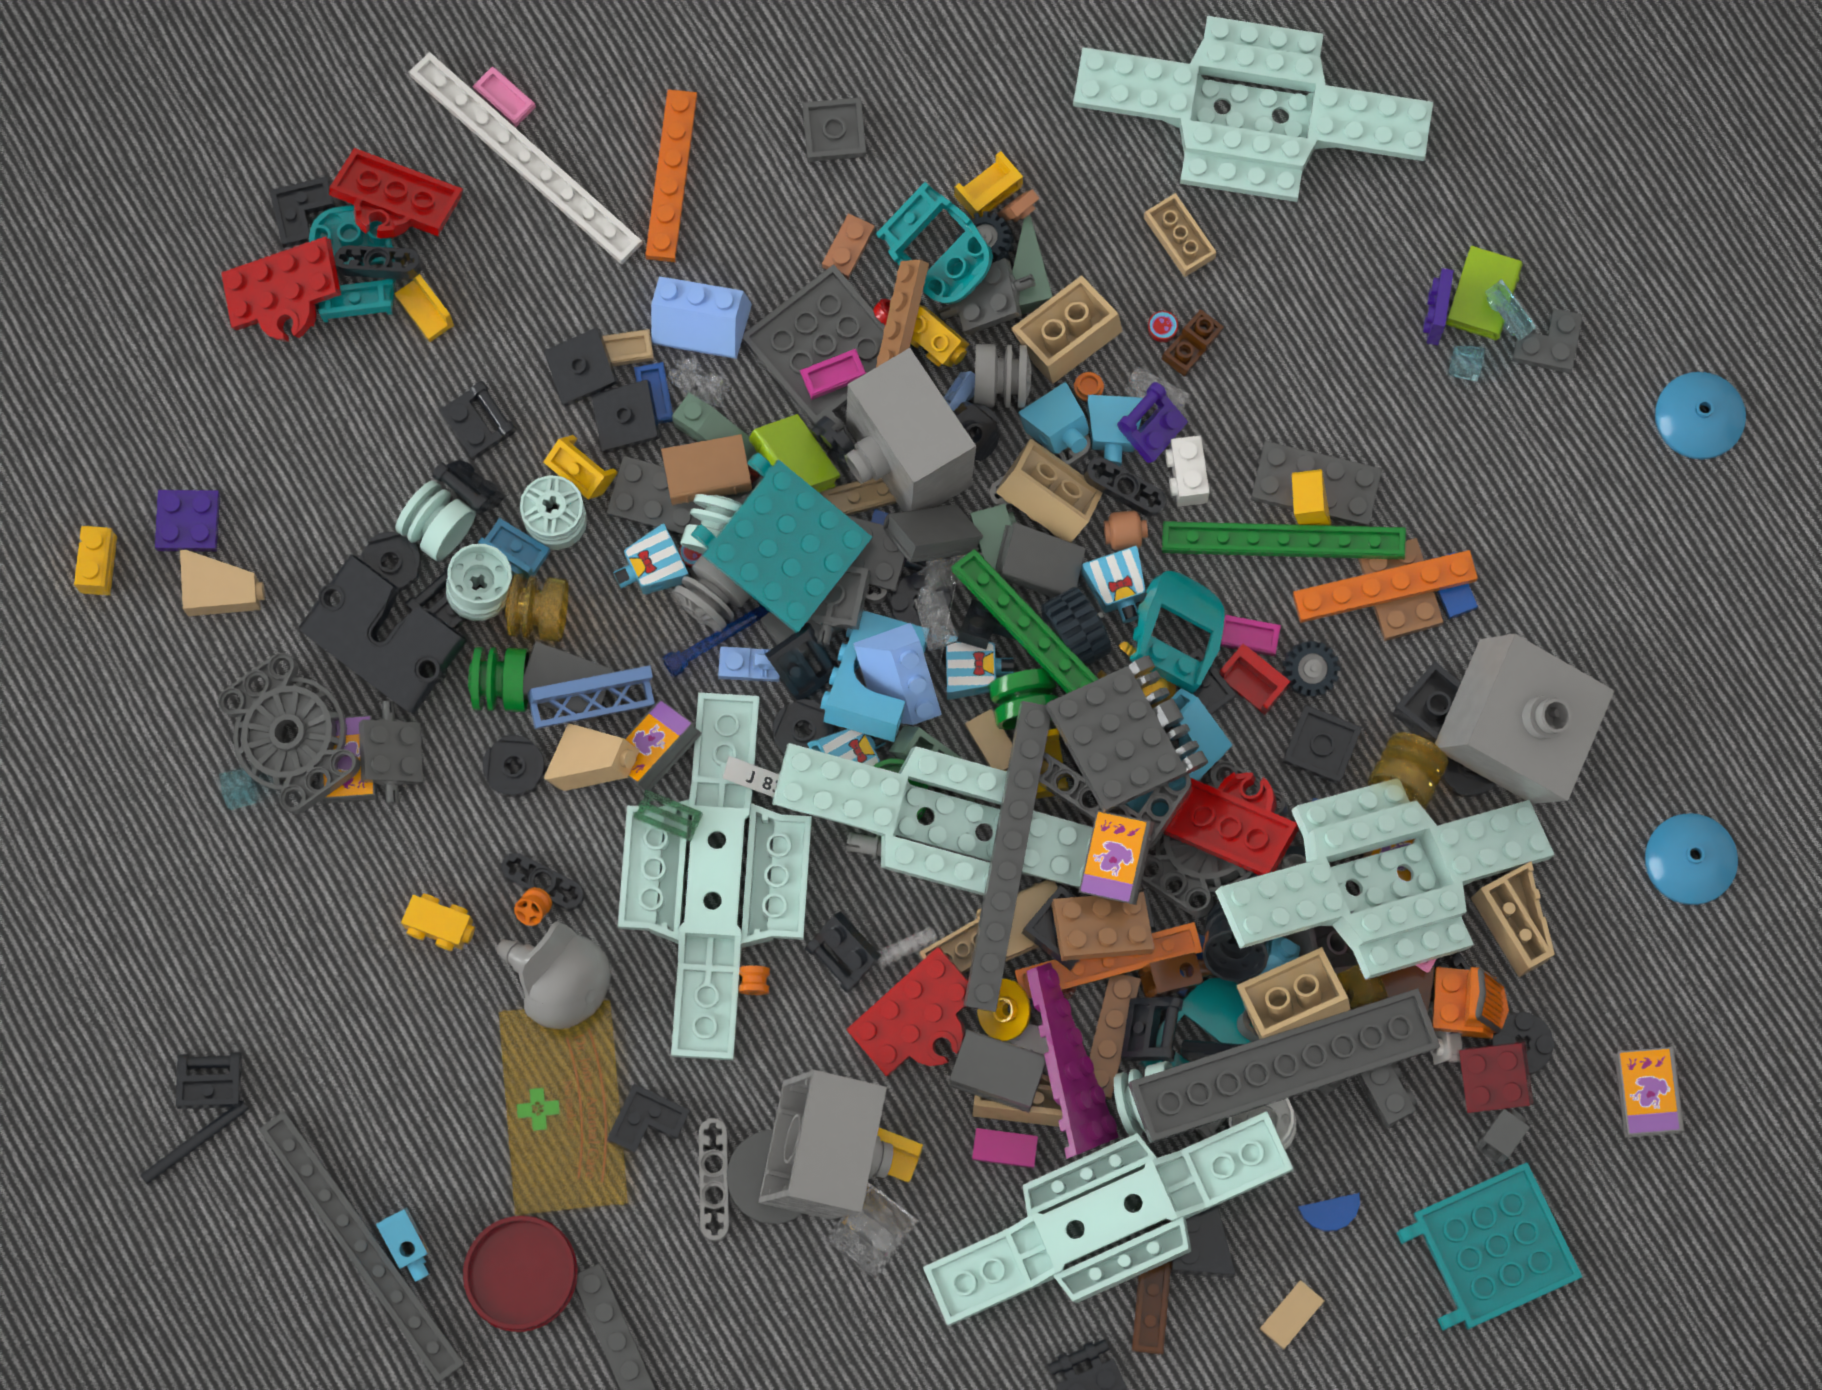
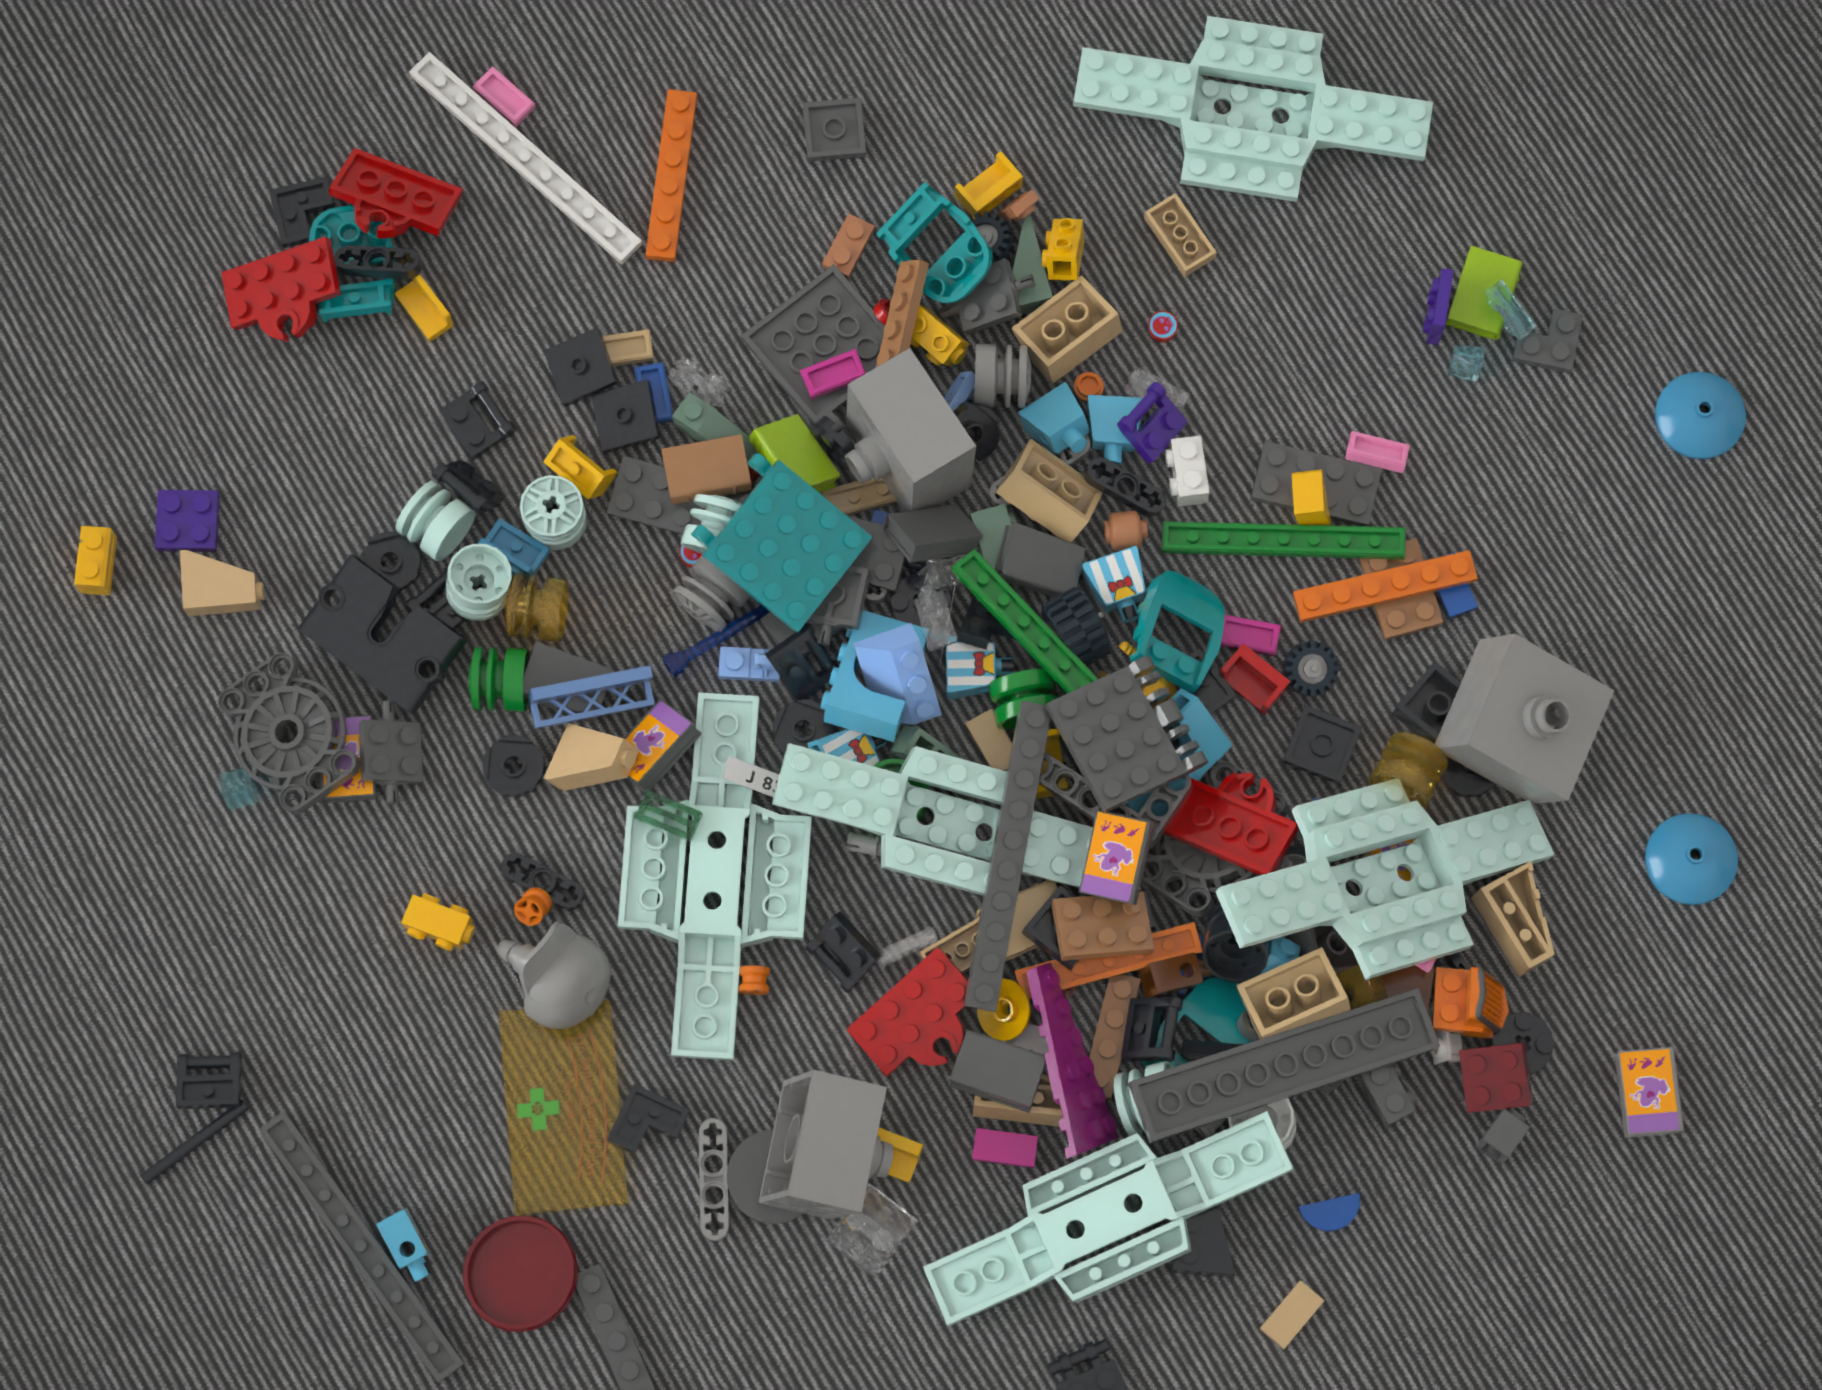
(652, 563): torso -> none
(699, 317): light blue slope -> none
(1064, 250): none -> yellow brick
(1151, 1310): reddish brown tile -> none
(1192, 342): reddish brown slope -> none
(1377, 452): none -> bright pink tile
(1495, 1246): teal plate -> none

